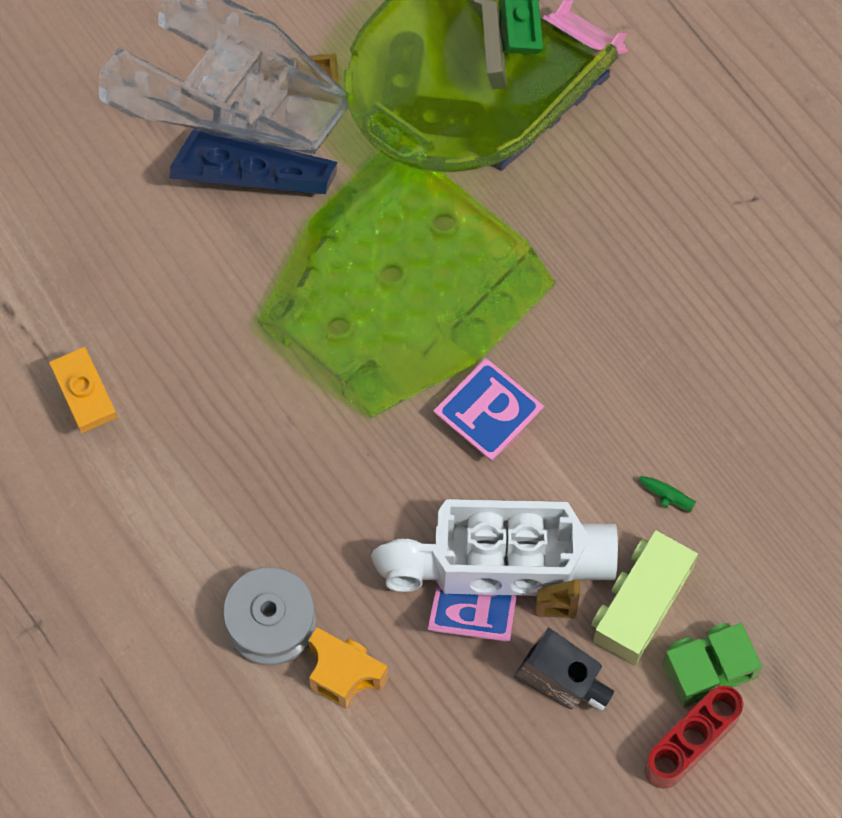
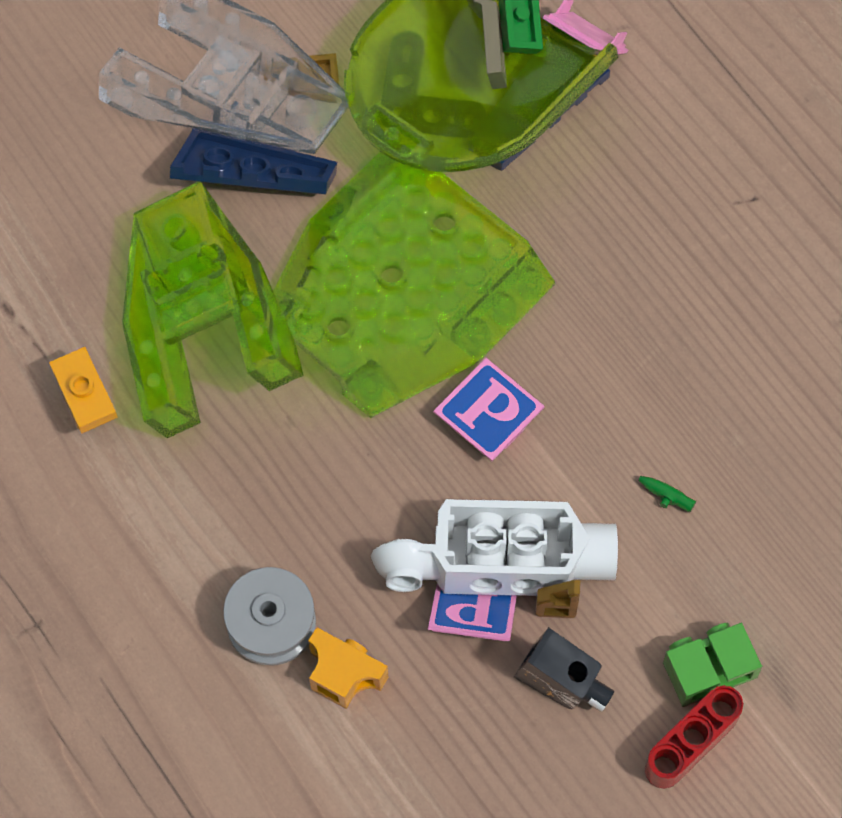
(186, 276): none -> clear neon green wedge
(643, 596): yellowish green brick -> none

